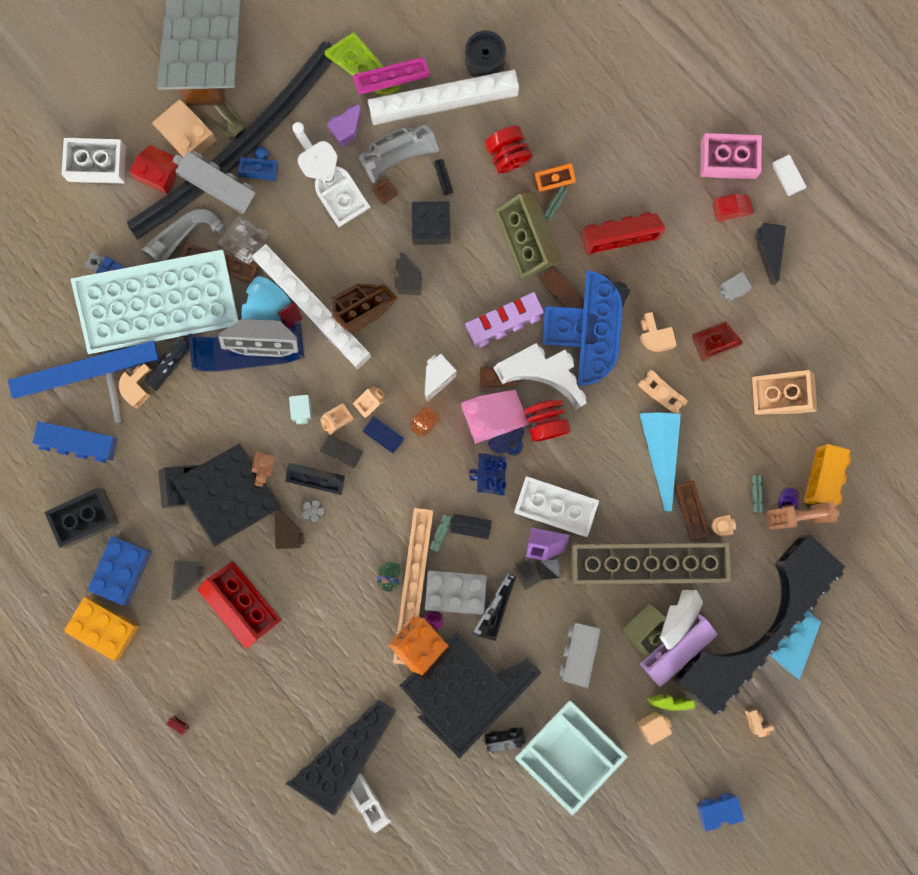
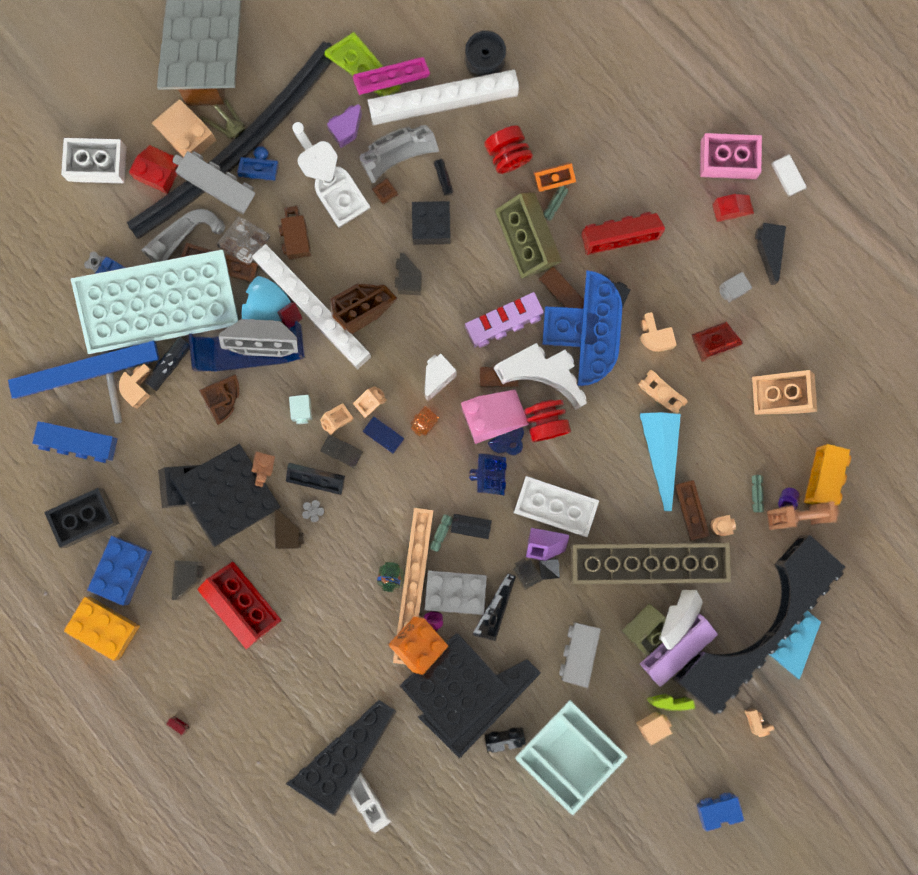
(221, 397): none -> reddish brown brick
(294, 234): none -> reddish brown brick

